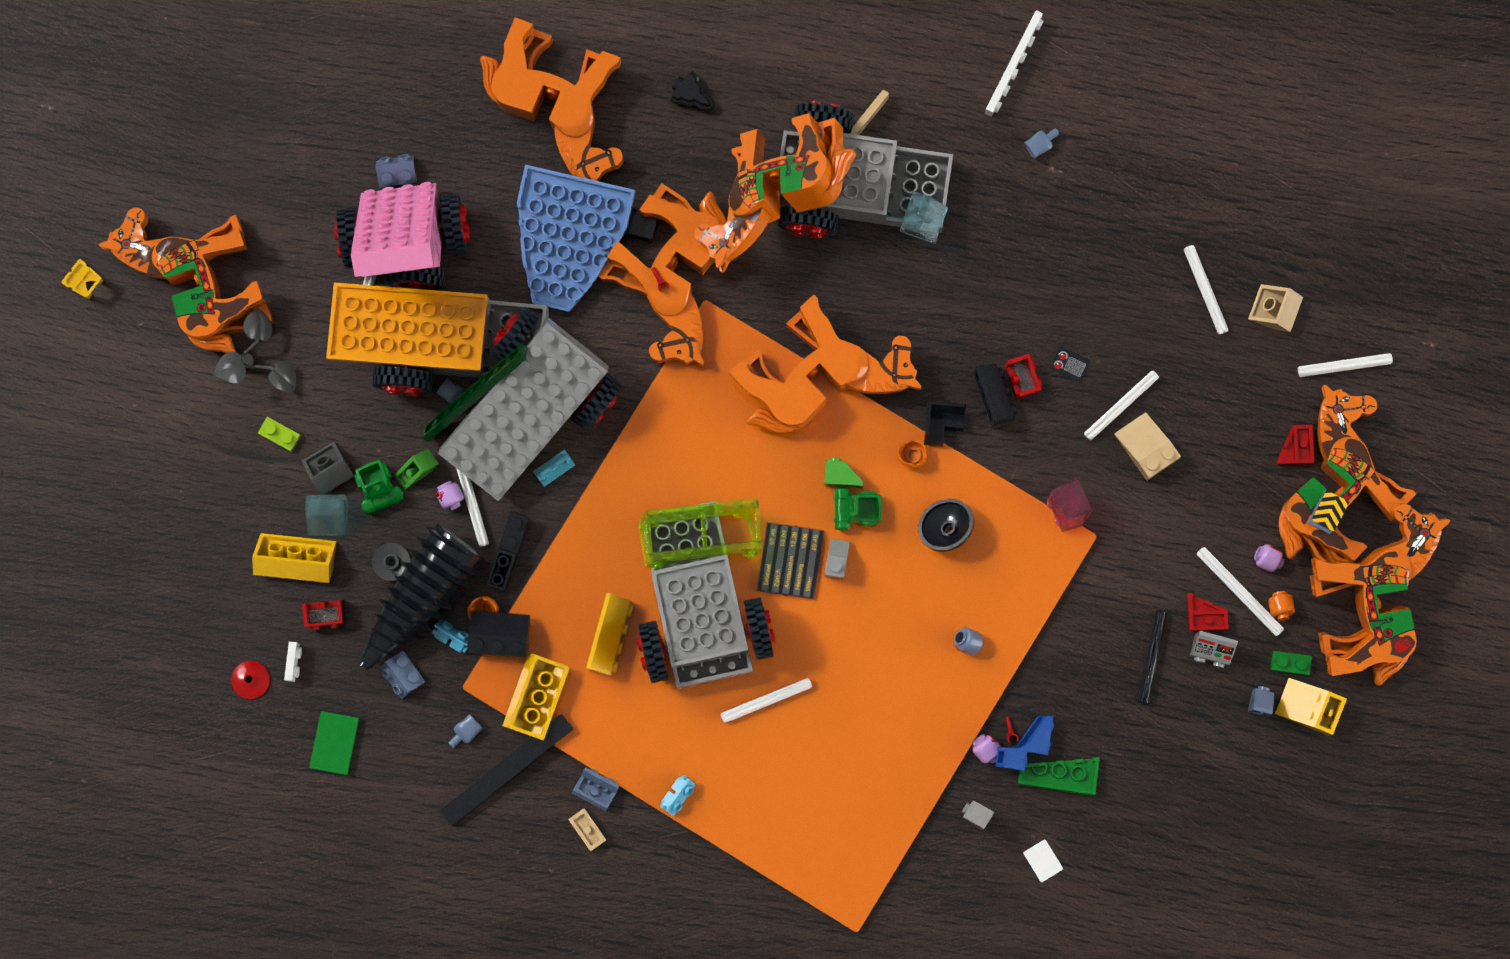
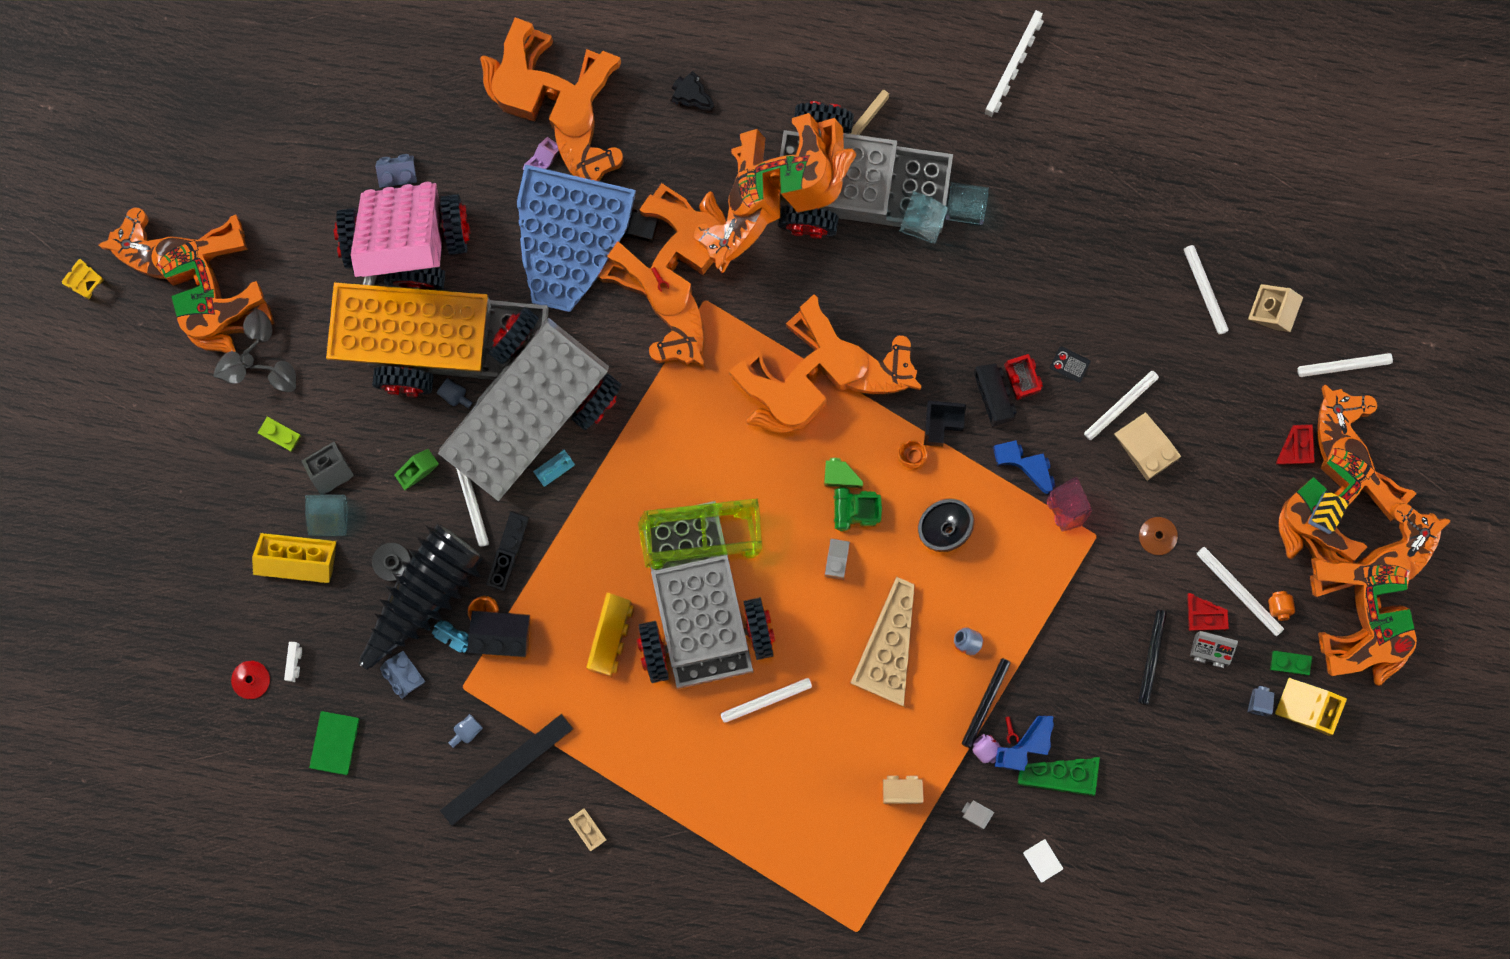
(323, 613): red window -> none
(376, 486): green piece -> none
(449, 495): lavender head -> none
(475, 392): dark green tile -> none
(536, 696): yellow slope -> none
(544, 155): none -> lavender slope
(595, 789): sand blue bracket -> none
(673, 802): medium azure hinge -> none
(790, 560): piece -> none
(886, 654): none -> tan wing
(902, 790): none -> tan slope
(967, 203): none -> clear light blue slope
(986, 703): none -> black axle
(1034, 467): none -> blue arch
(1040, 142): sand blue piece -> none
(1148, 537): none -> dark orange dish
(1269, 558): lavender head -> none

